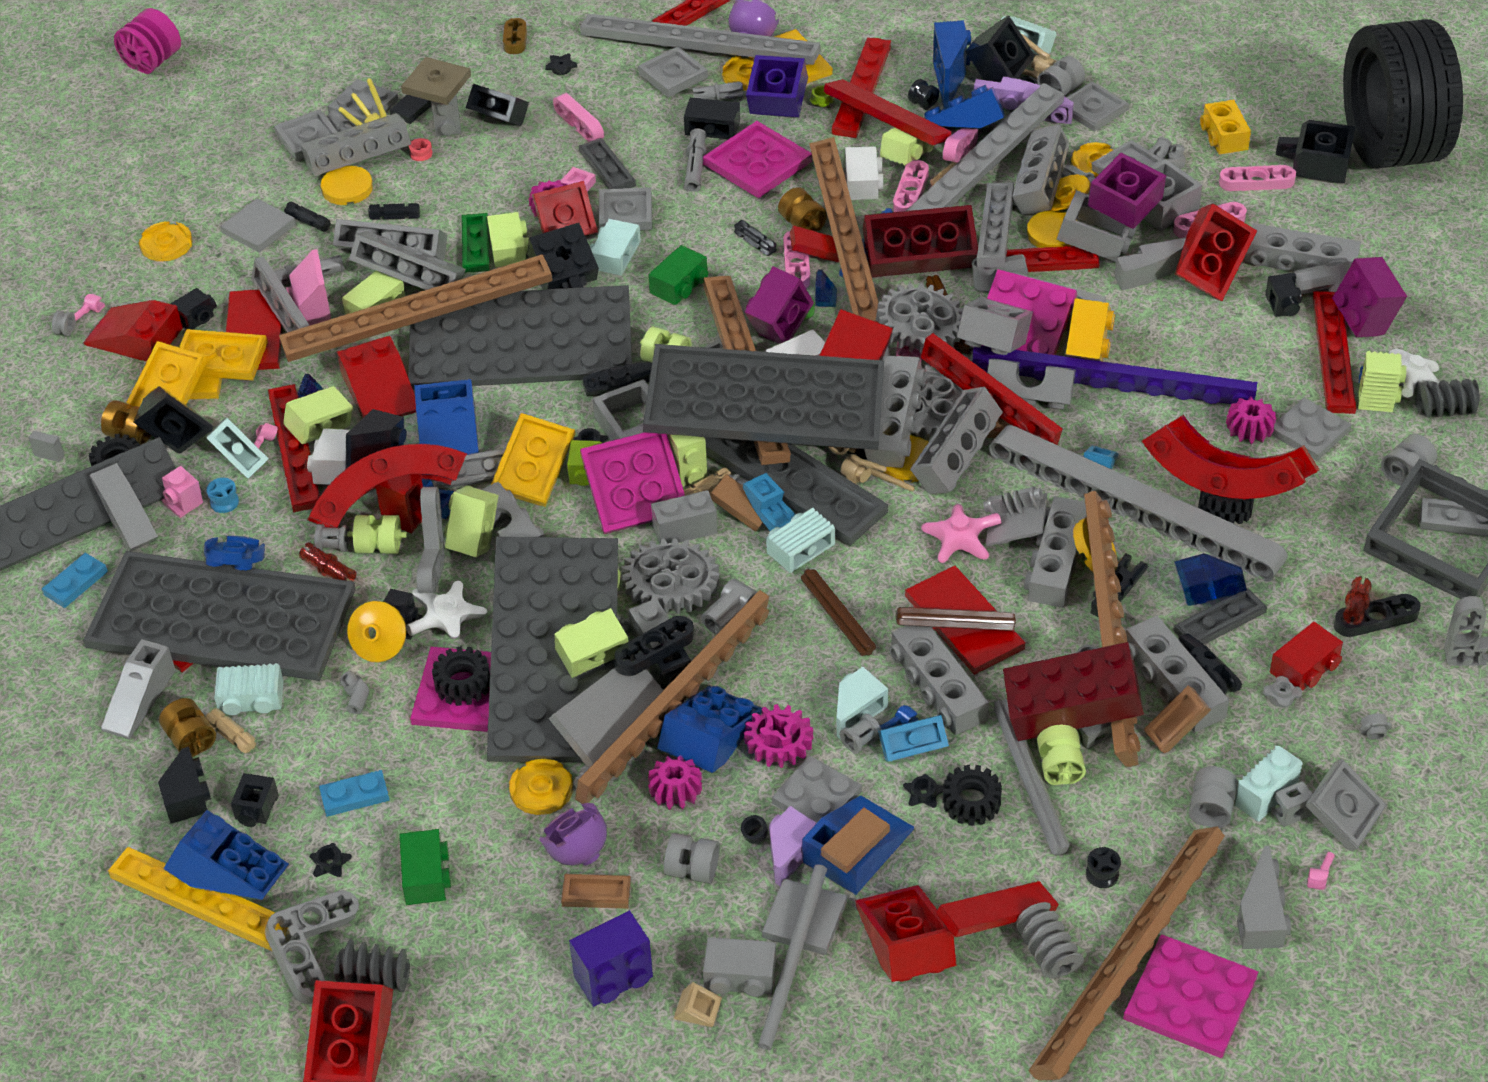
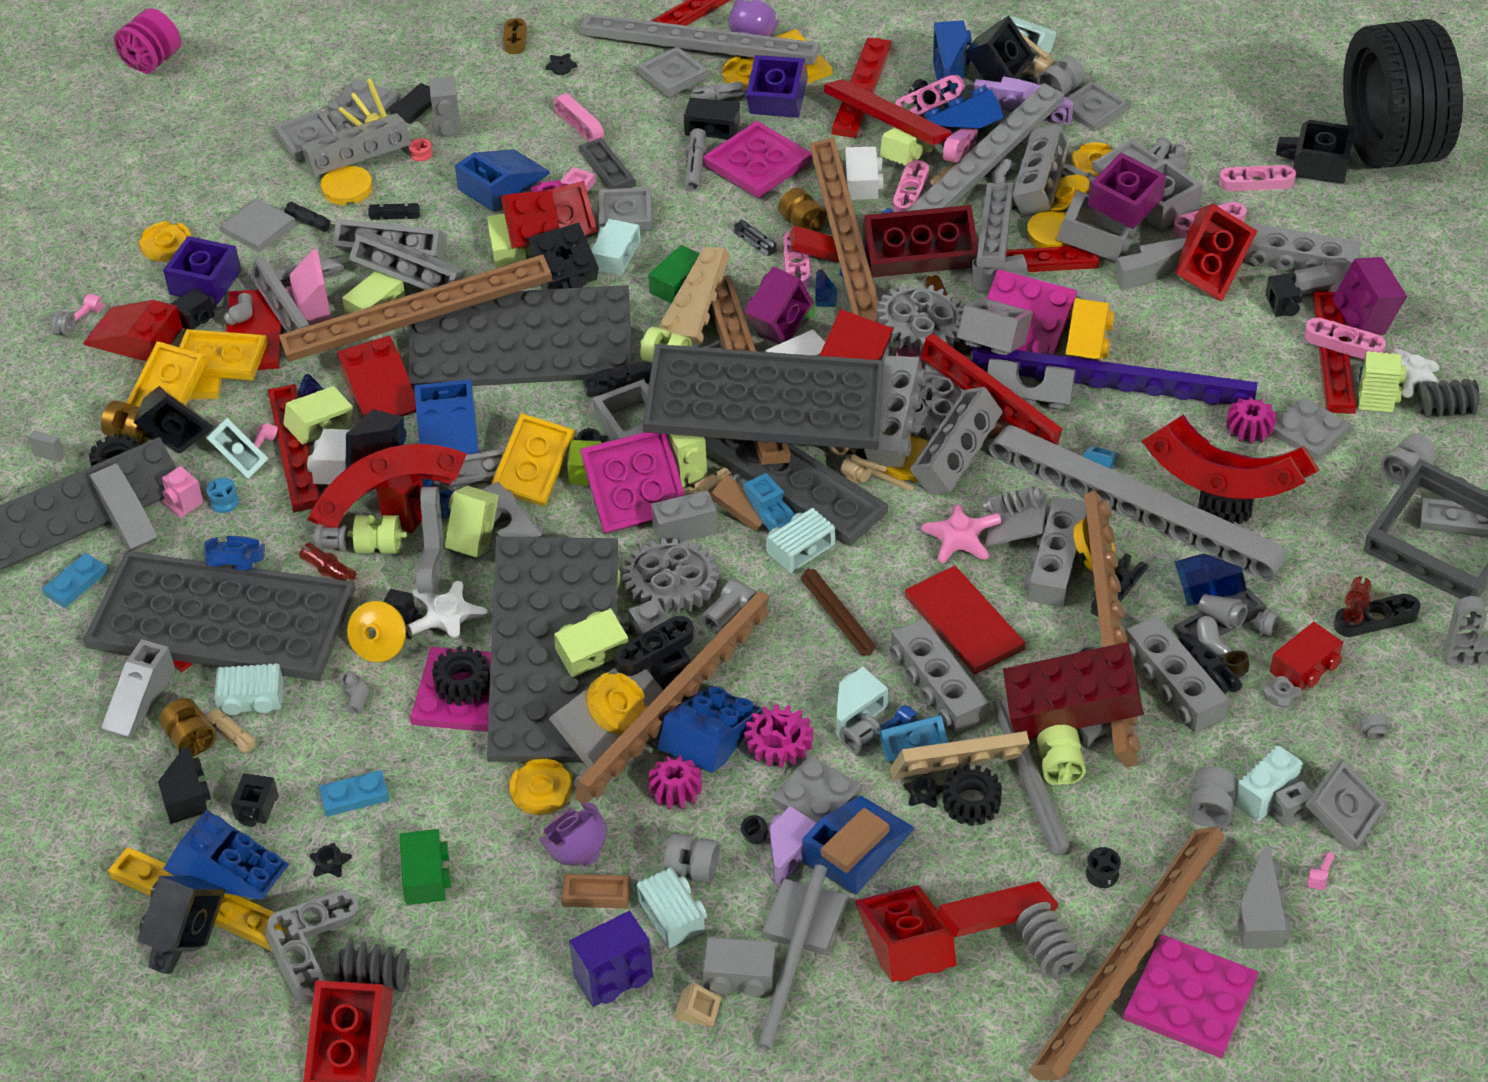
(179, 919): none -> black hinge
(203, 266): none -> dark purple brick
(241, 311): none -> light grey arm
(436, 80): dark tan plate -> none
(475, 243): green tile -> none
(496, 173): none -> blue slope
(497, 104): black brick -> none
(529, 216): none -> red plate
(615, 702): none -> yellow tile
(671, 907): none -> light aqua brick
(691, 304): none -> tan wing
(819, 97): lime plate -> none
(944, 82): none -> bright pink beam
(955, 618): axle -> none
(955, 754): none -> tan wing
(1002, 169): none -> light grey arm
(1177, 719): medium nougat tile -> none
(1209, 636): none -> light grey arm
(1224, 610): none -> light grey cone
(1225, 127): yellow brick -> none
(1237, 662): none -> dark brown hinge
(1267, 622): none -> light grey plate
(1338, 330): none -> bright pink beam

